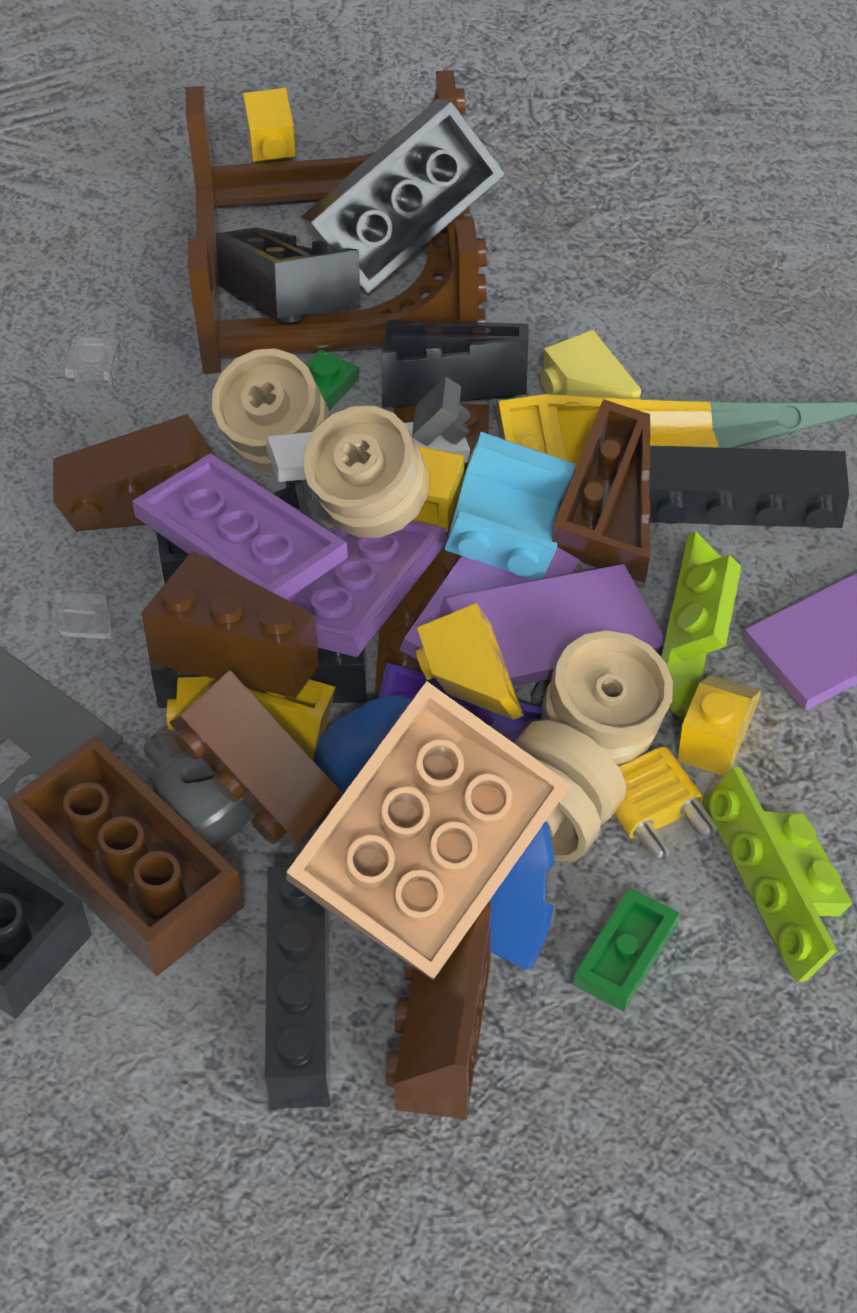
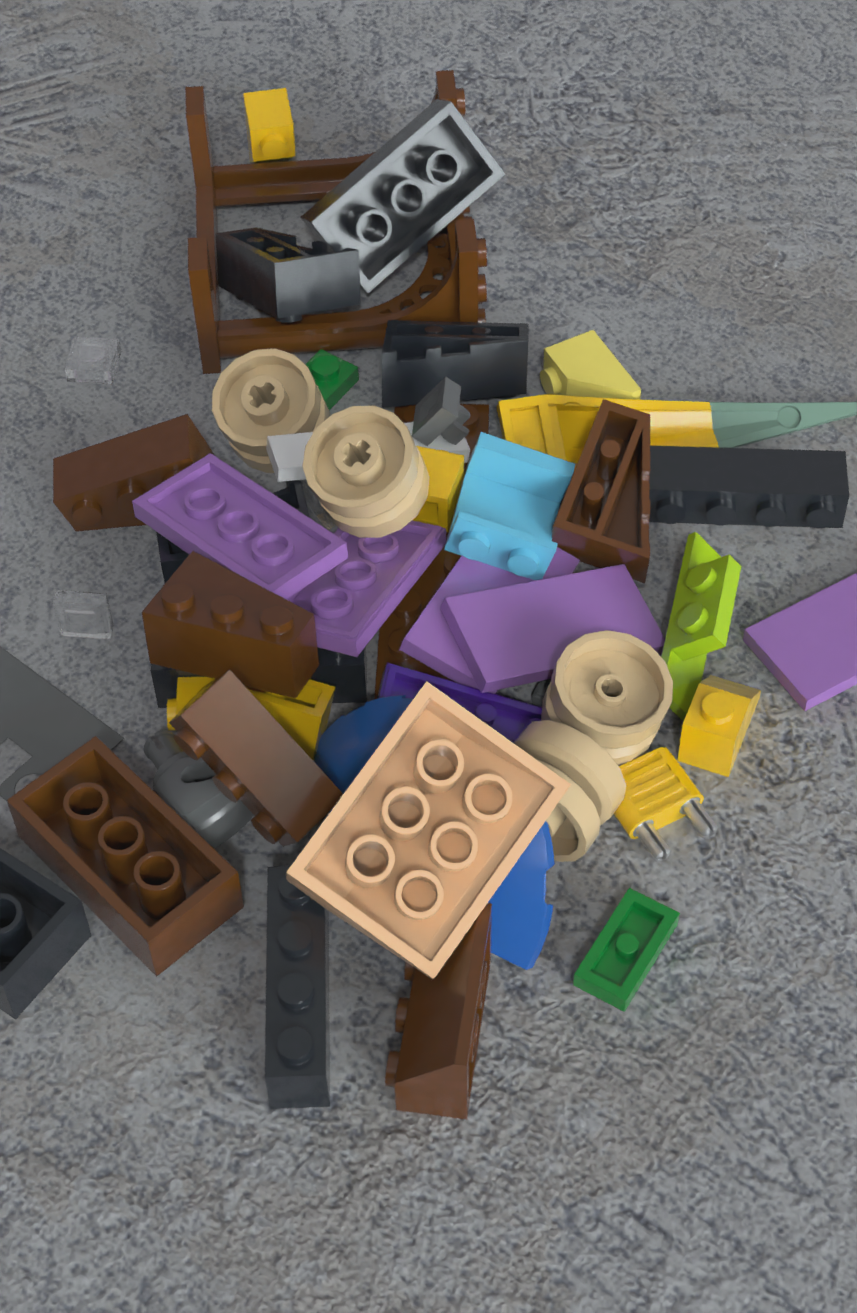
(468, 661): yellow slope -> none
(782, 872): lime bracket -> none

